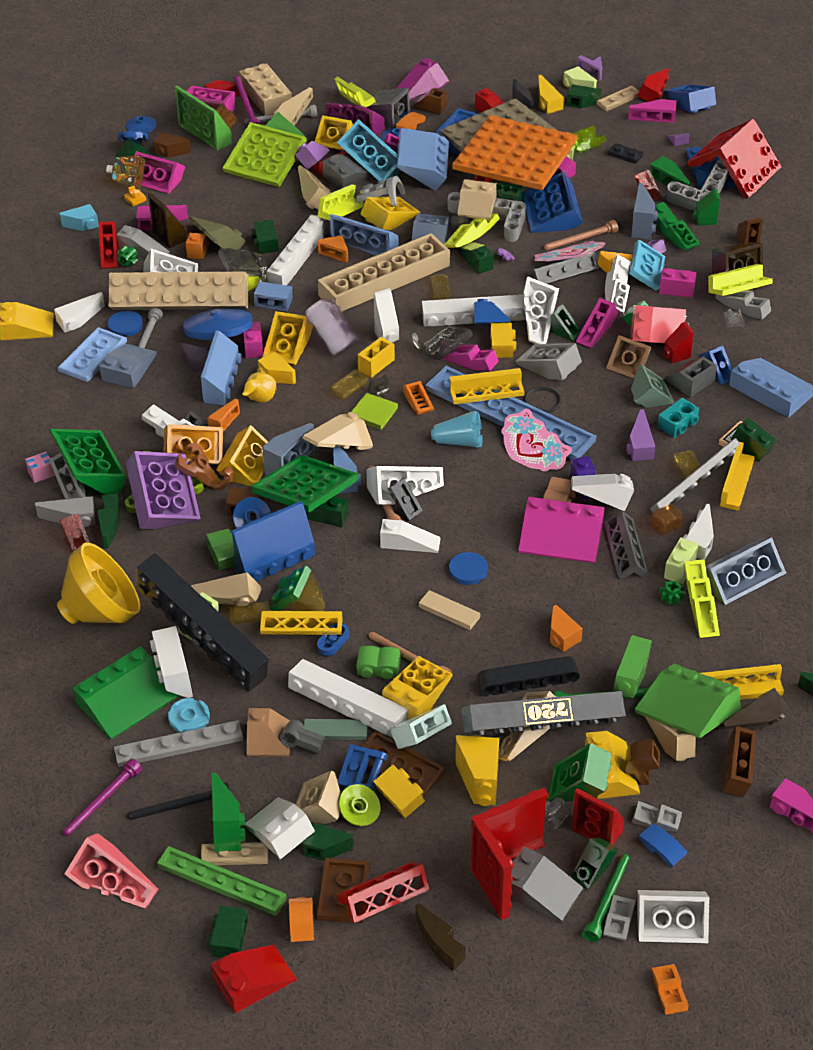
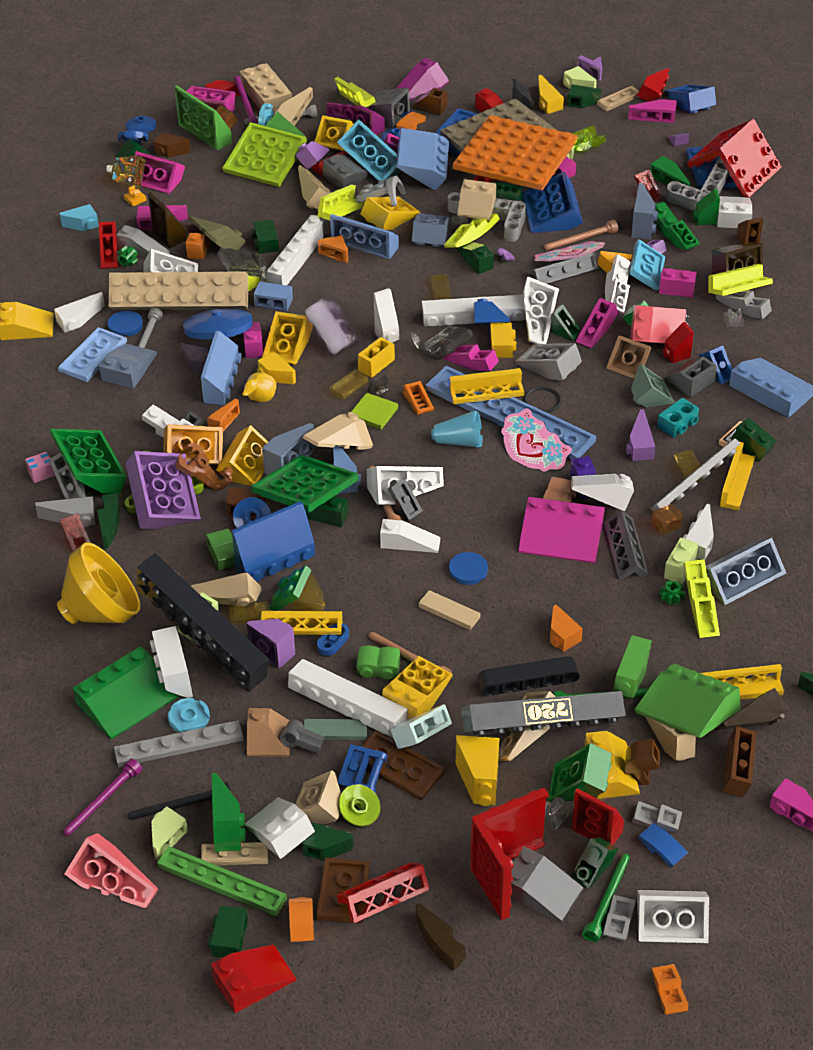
(167, 830): none -> yellowish green slope
(265, 114): none -> medium azure tile
(273, 639): none -> medium lavender slope
(385, 271): tan brick -> none
(399, 790): yellow brick -> none
(625, 153): black plate -> none
(733, 211): none -> white slope

